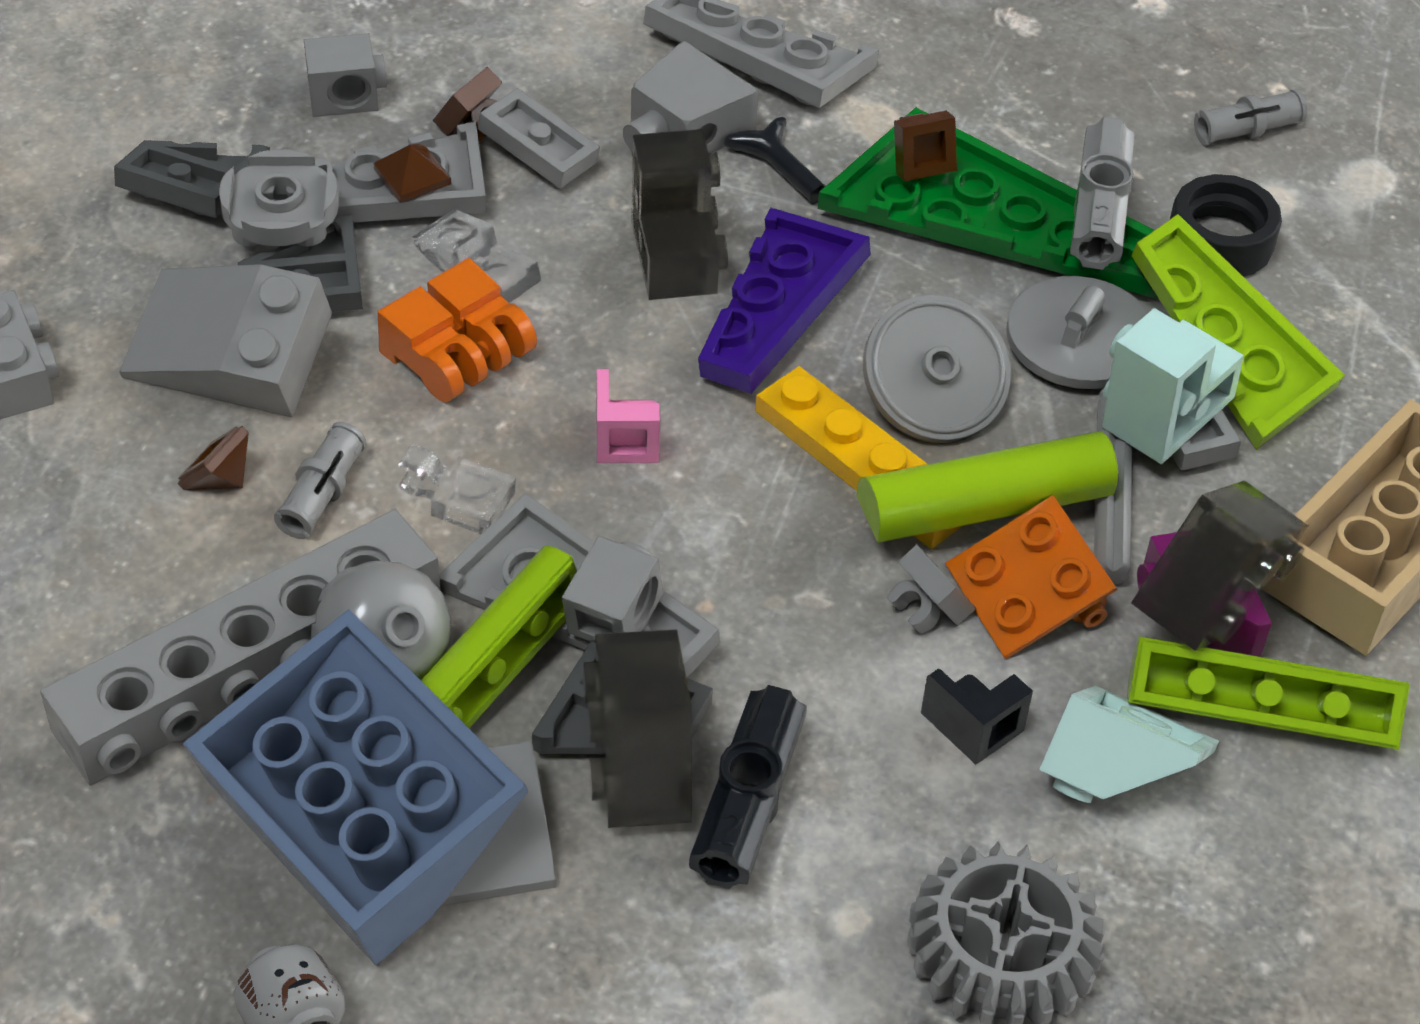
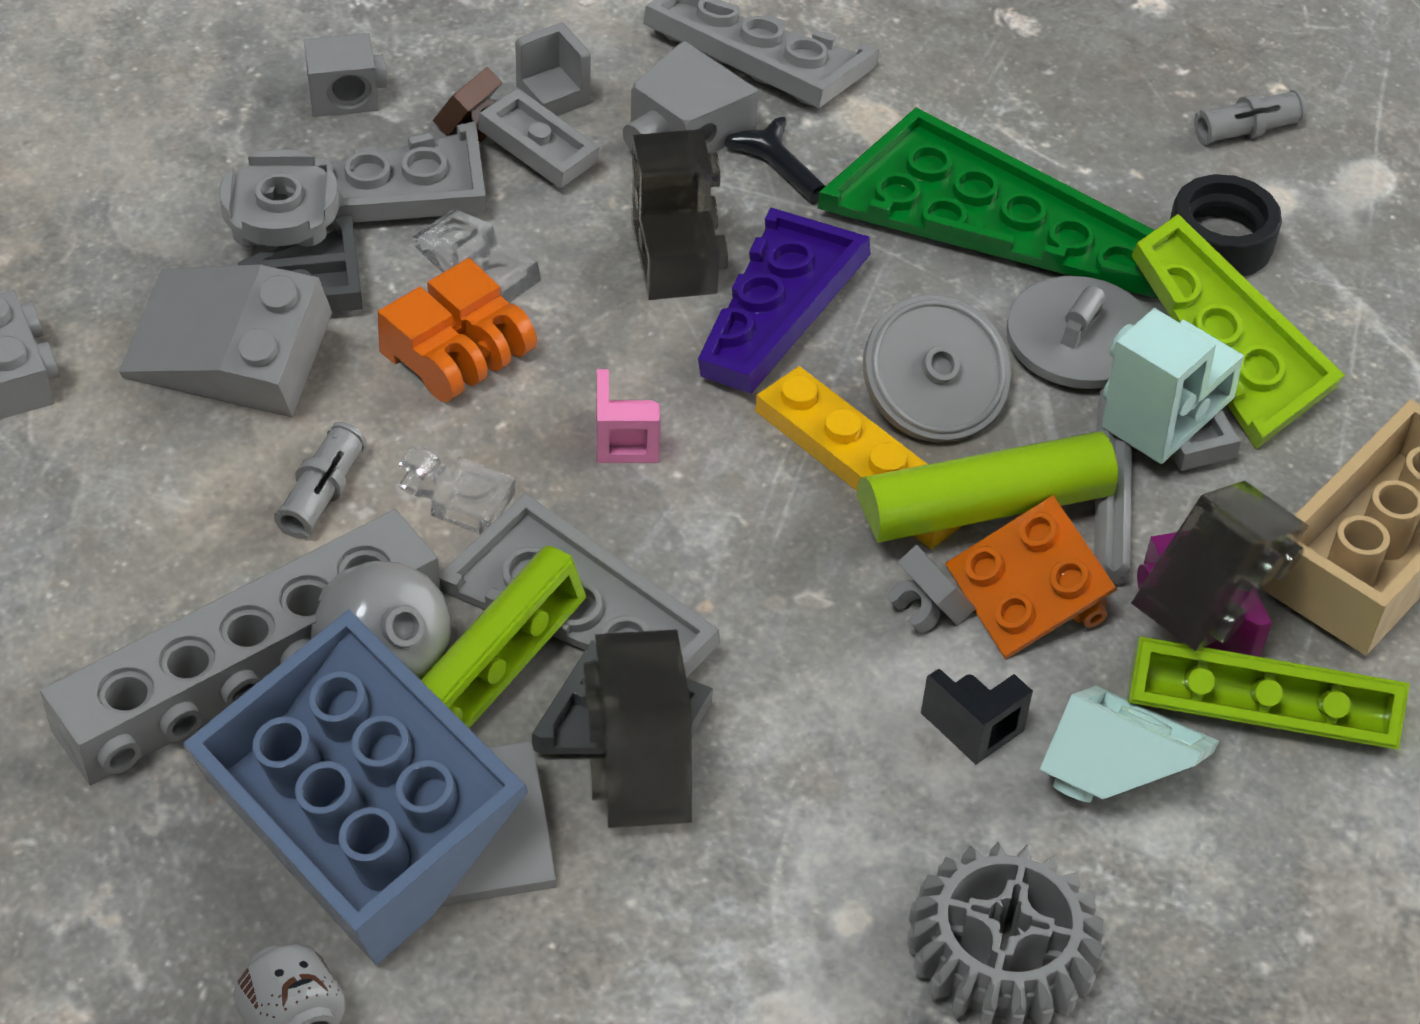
(179, 173): dark grey wing -> none
(219, 464): reddish brown slope -> none
(411, 172): reddish brown slope -> none
(554, 68): none -> light grey panel
(612, 590): light grey brick -> none
(741, 813): black piece -> none
(925, 145): reddish brown tile -> none
(1103, 193): light grey piece -> none

